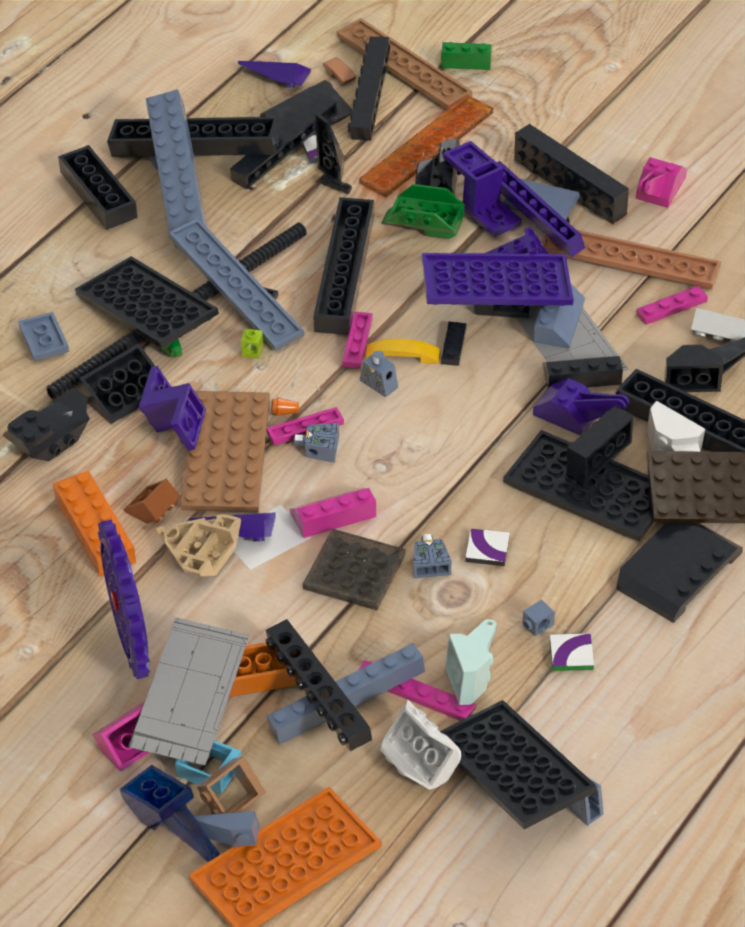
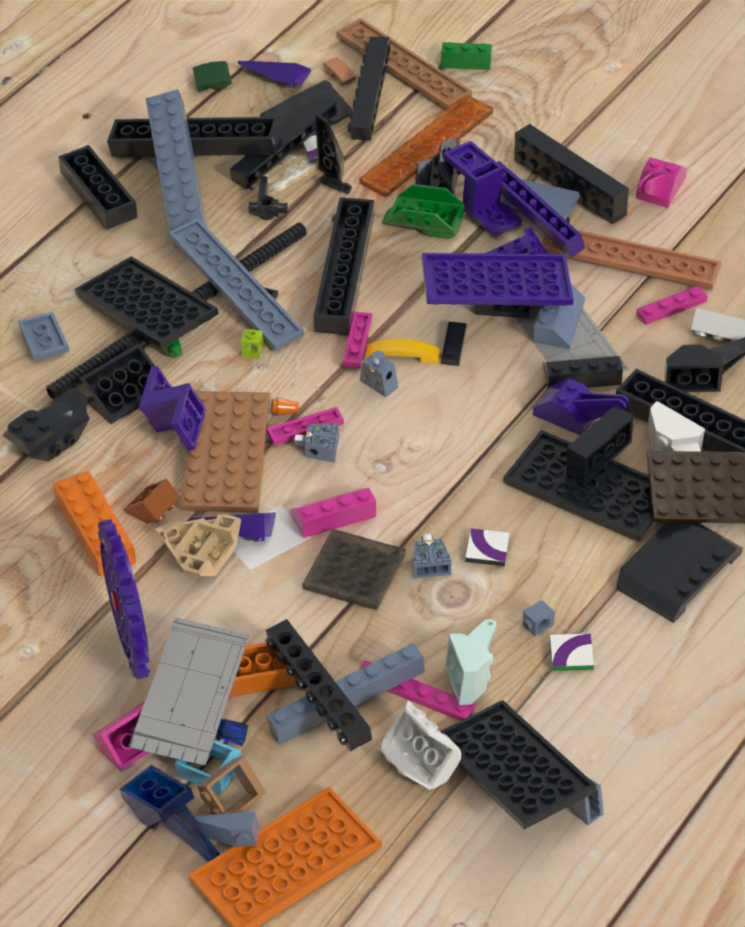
(211, 75): none -> dark green slope
(232, 731): none -> clear blue slope
(267, 206): none -> black piece

